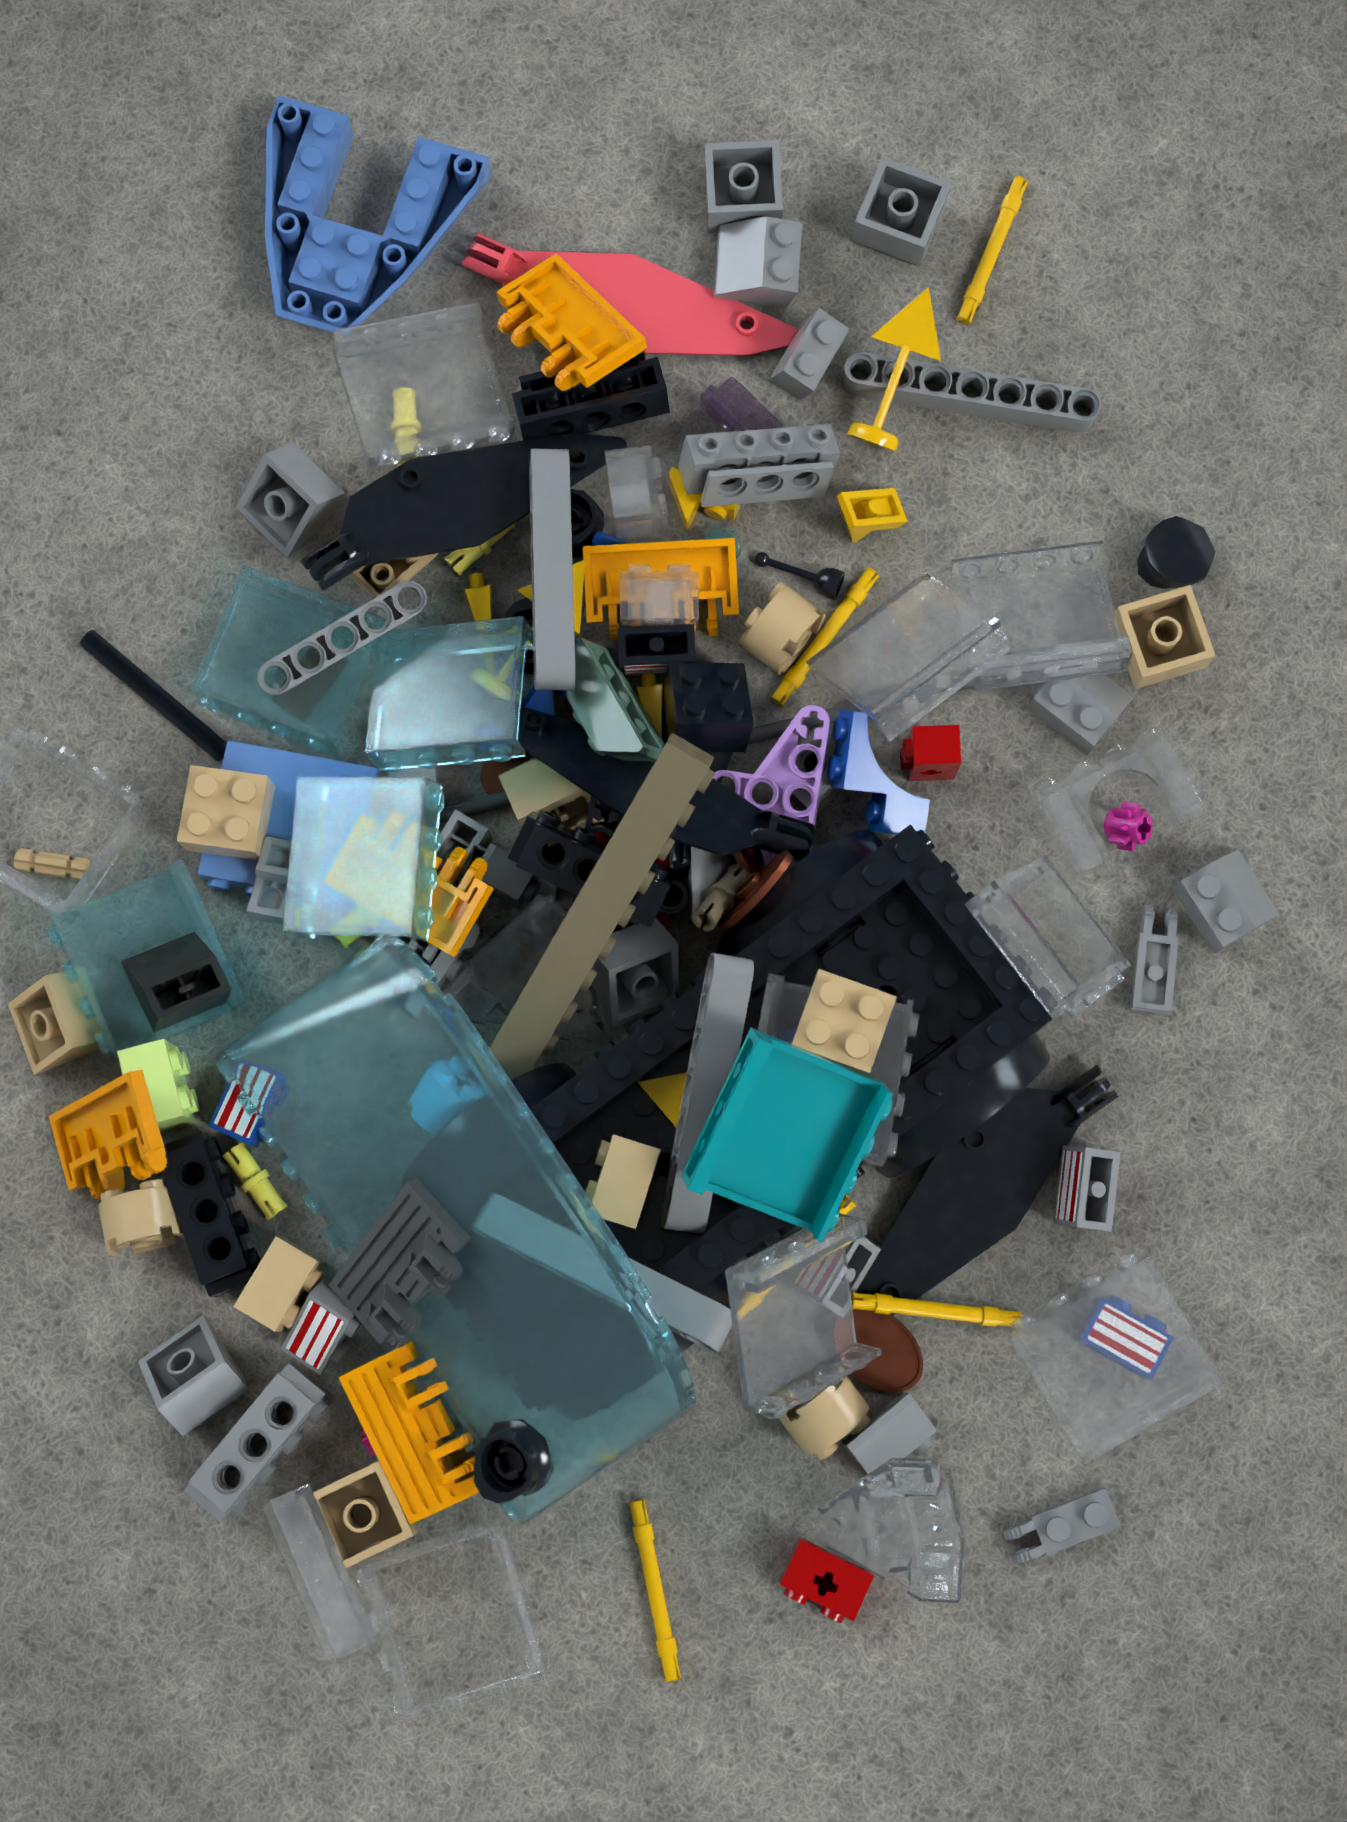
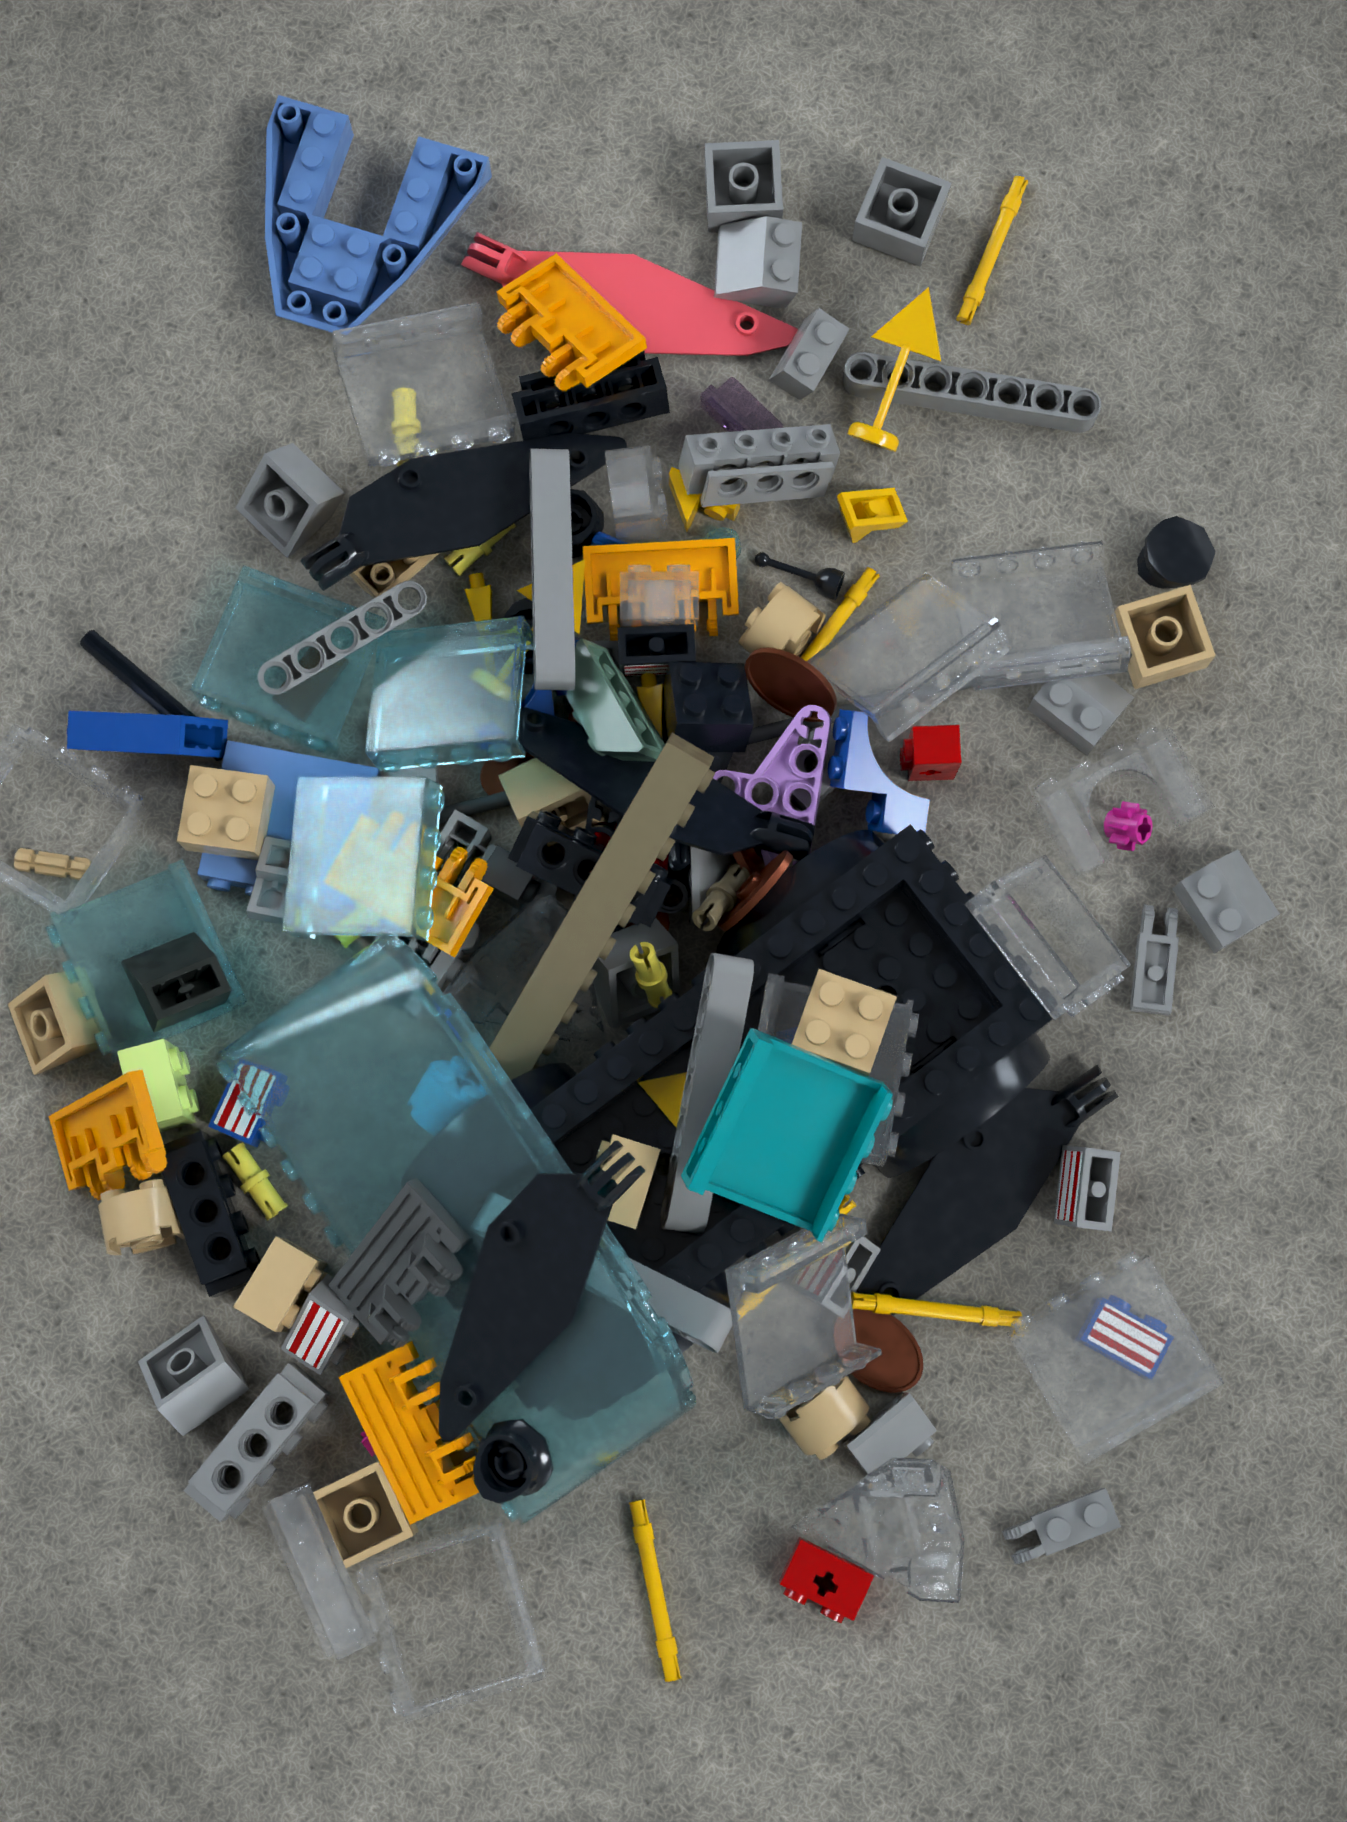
(147, 733): none -> blue slope
(527, 1283): none -> black wing
(650, 973): none -> light yellow pin
(789, 682): none -> copper piece

